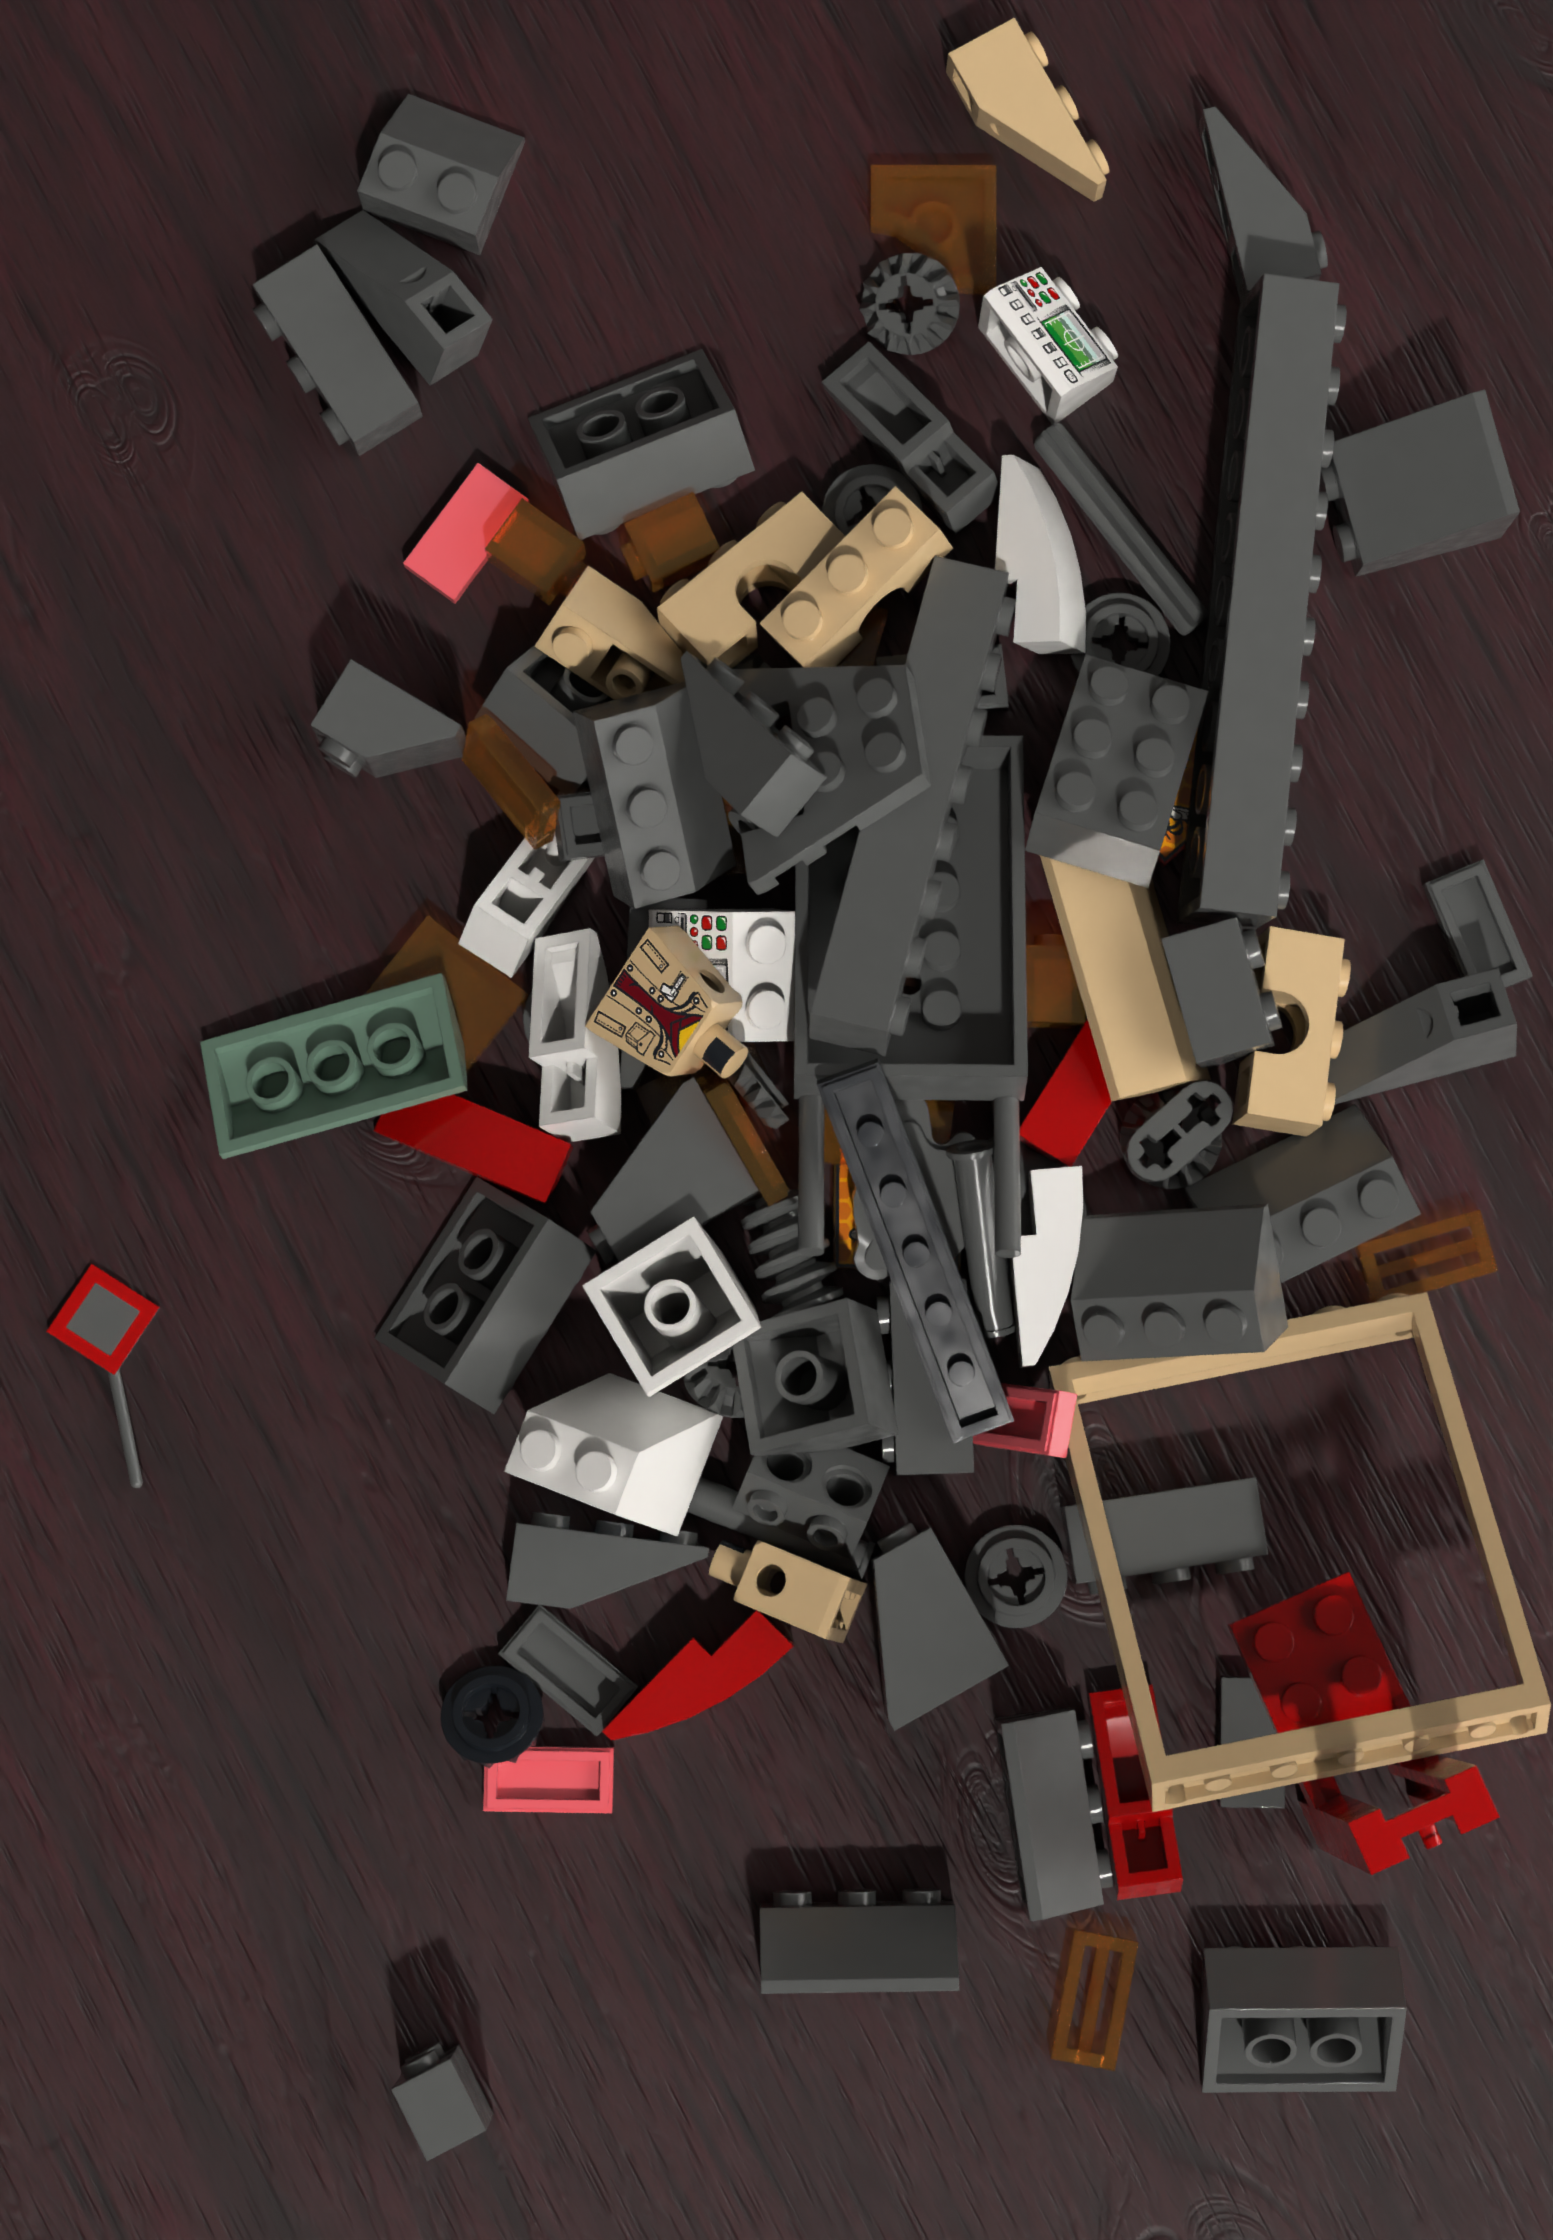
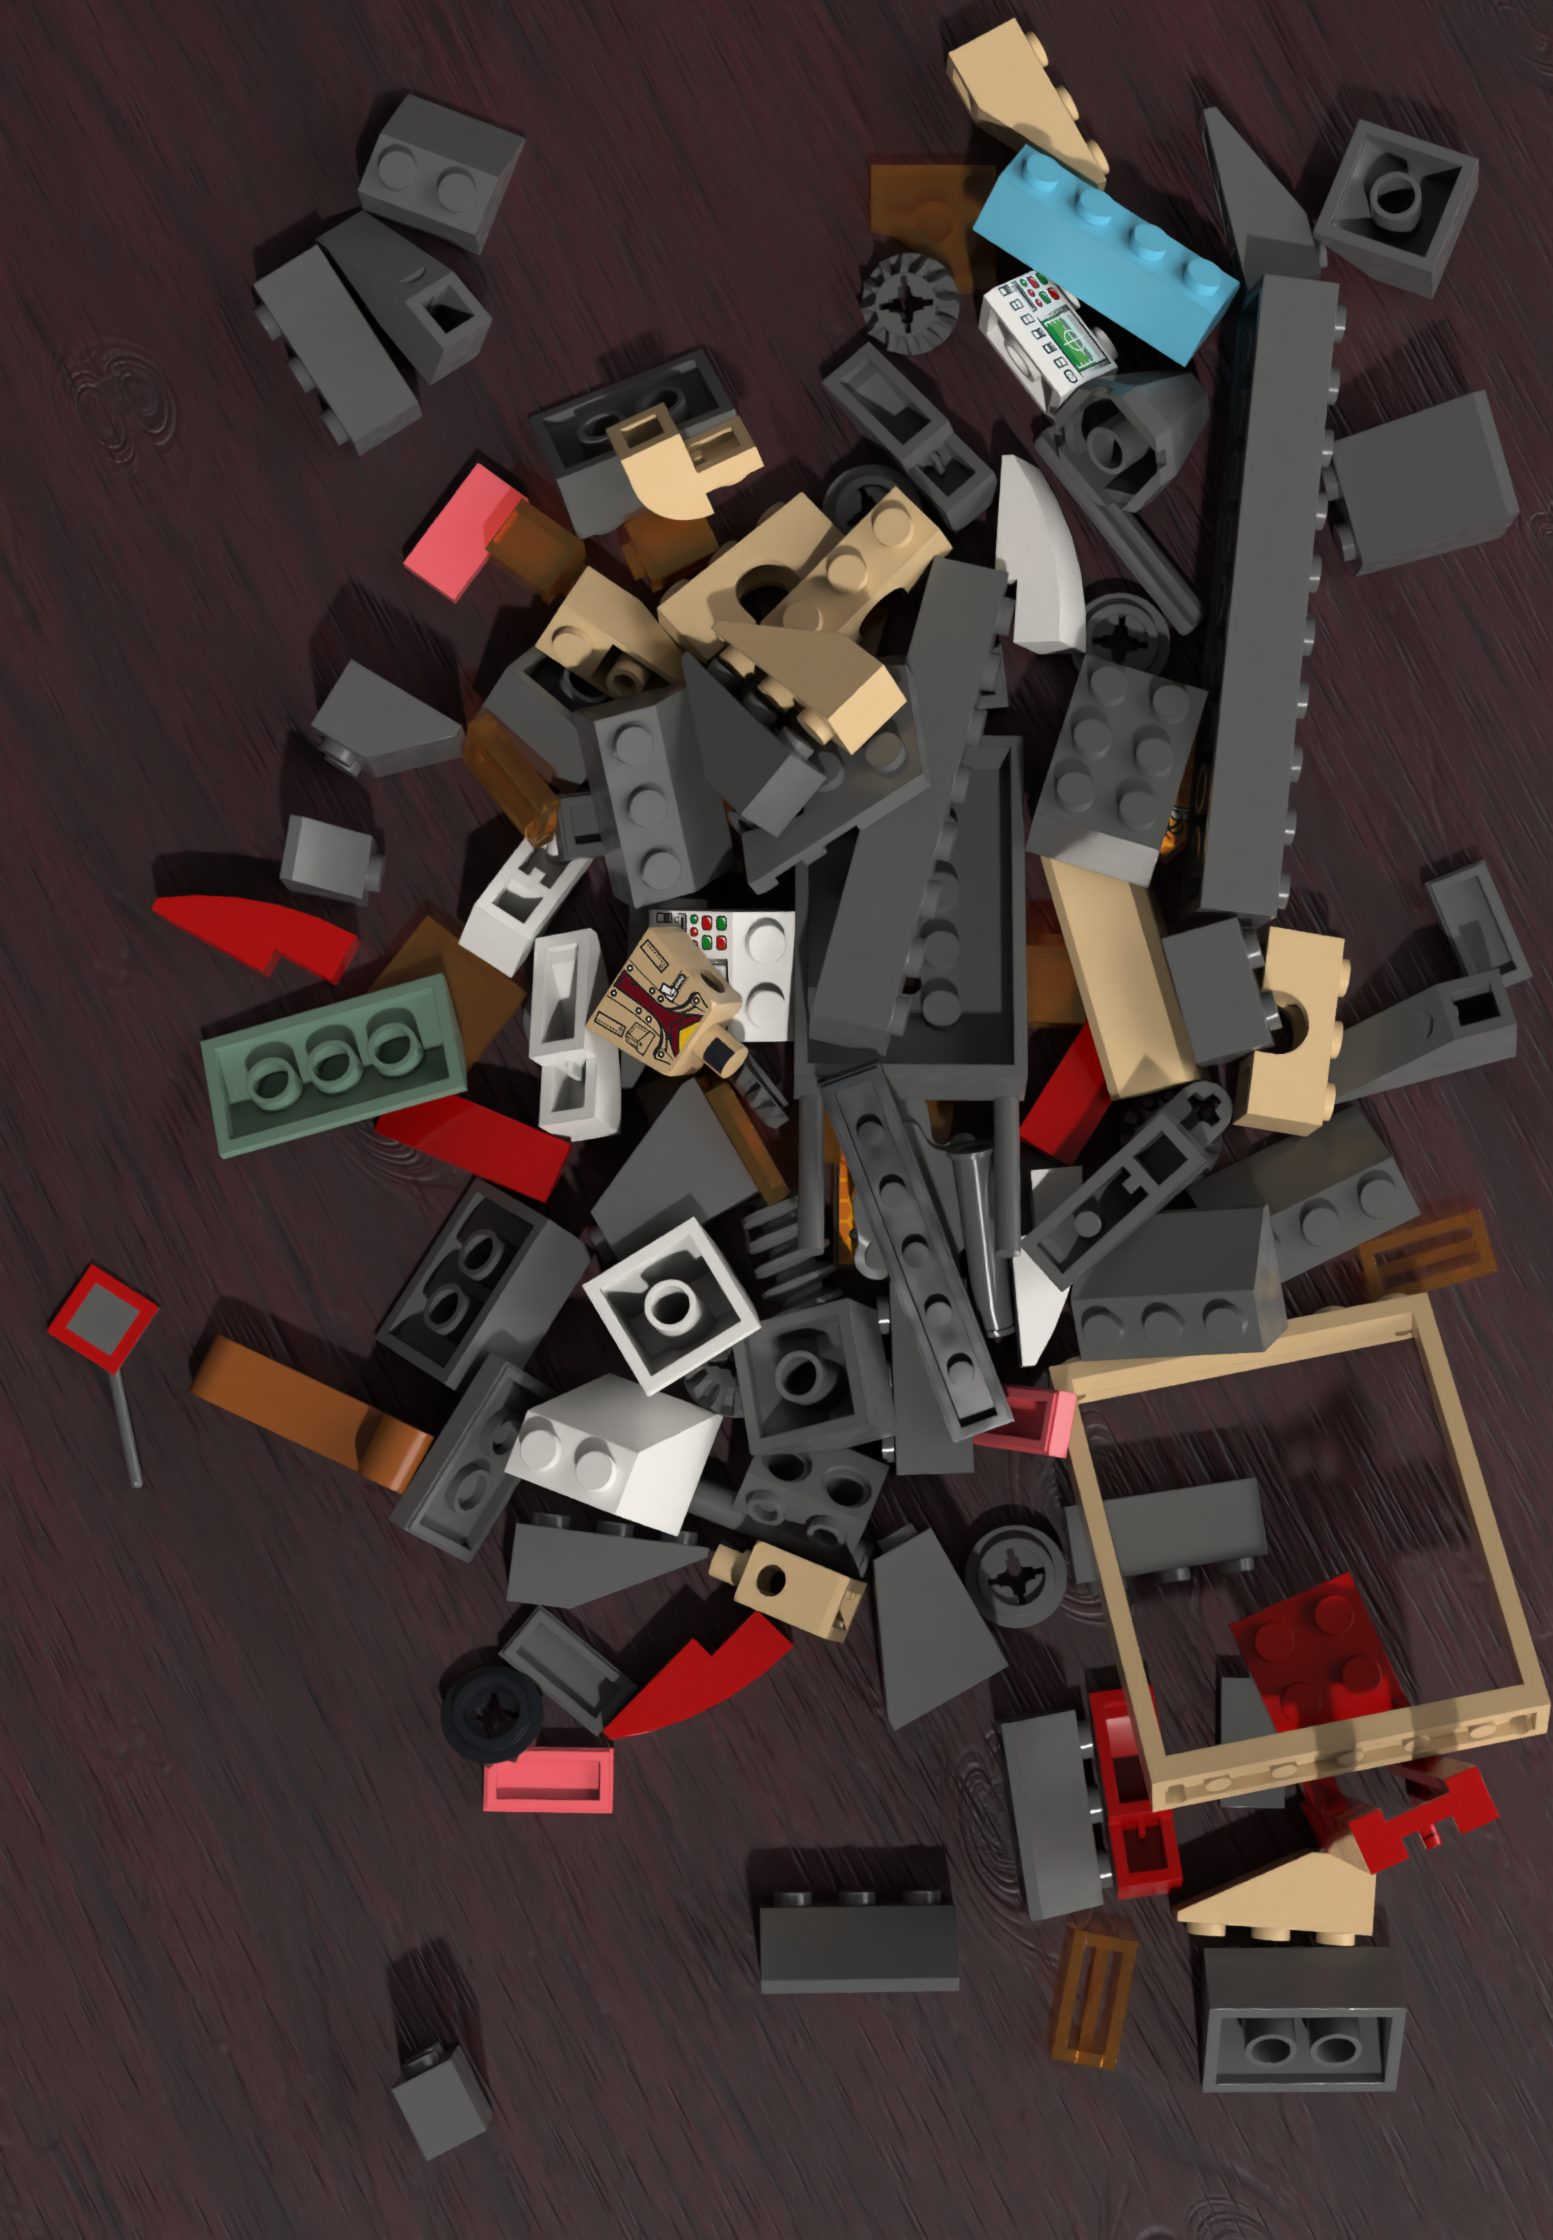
(263, 933): none -> red slope
(311, 1413): none -> dark orange beam
(330, 862): none -> dark grey slope
(463, 1476): none -> dark grey tile
(675, 473): none -> tan brick
(819, 674): none -> tan slope
(1106, 255): none -> medium azure slope
(1116, 1200): none -> dark grey slope
(1131, 434): none -> dark grey cone
(1292, 1893): none -> tan slope
(1398, 207): none -> dark grey slope

